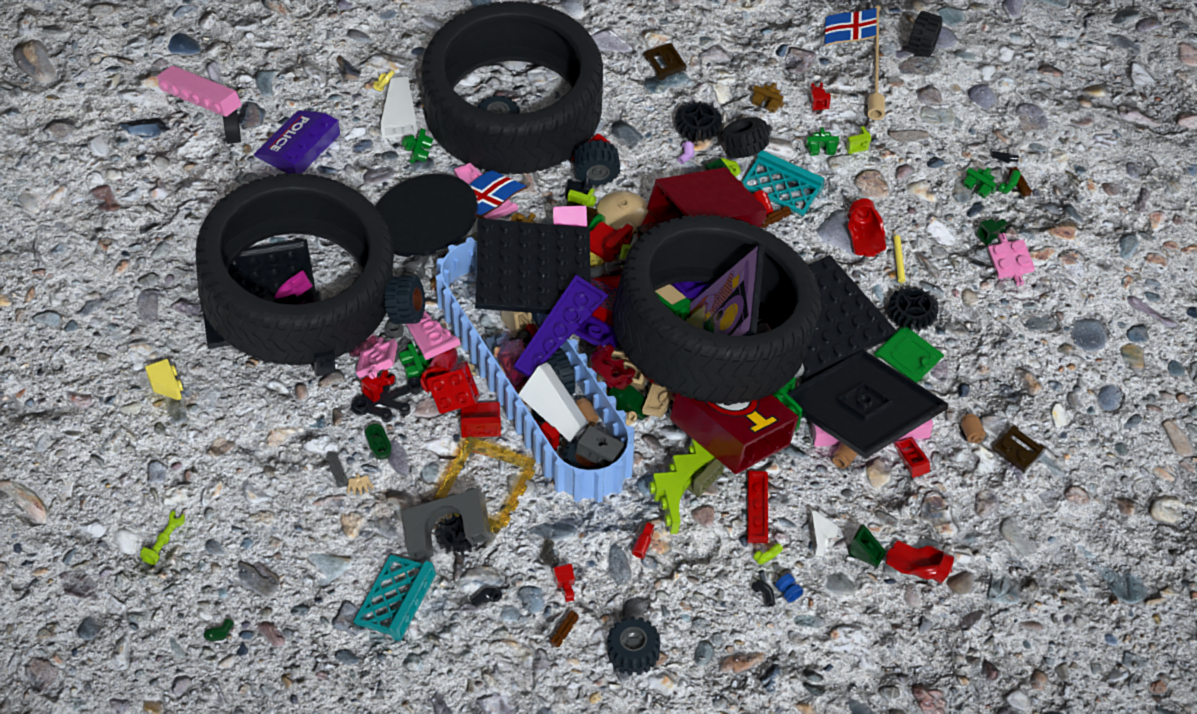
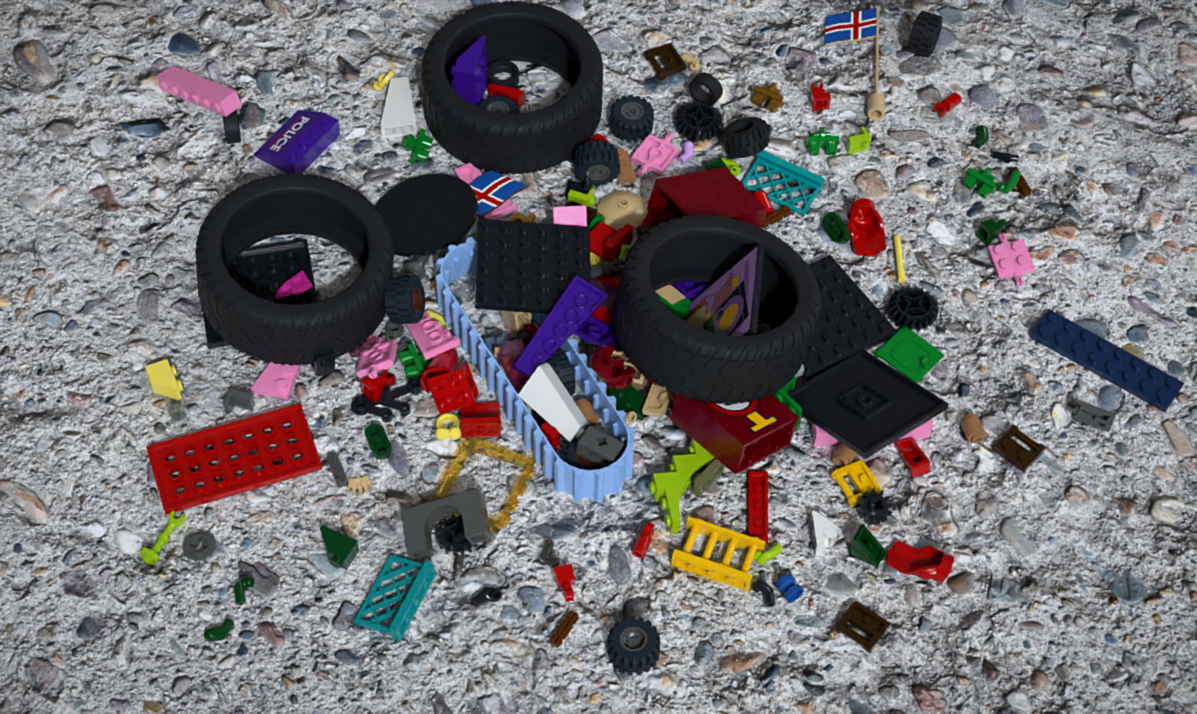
(193, 541): none -> dark grey gear
(238, 398): none -> dark grey bracket
(240, 589): none -> dark green arm
(241, 447): none -> red piece
(276, 380): none -> bright pink wing
(339, 547): none -> dark green slope
(439, 318): none -> light yellow arm
(442, 432): none -> light yellow piece
(465, 292): none -> clear hair
(471, 73): none -> dark purple slope
(503, 66): none -> black tyre
(515, 94): none -> red slope
(627, 171): none -> medium nougat plate
(631, 118): none -> black wheel
(655, 154): none -> bright pink plate
(694, 64): none -> tan arm
(710, 83): none -> black tyre
(712, 570): none -> yellow fence
(837, 229): none -> dark green plate
(861, 479): none -> yellow plate
(867, 622): none -> dark brown plate
(868, 509): none -> black gear
(948, 104): none -> red bar
(983, 136): none -> dark green arm
(1094, 416): none -> dark grey hinge
(1107, 360): none -> dark blue plate

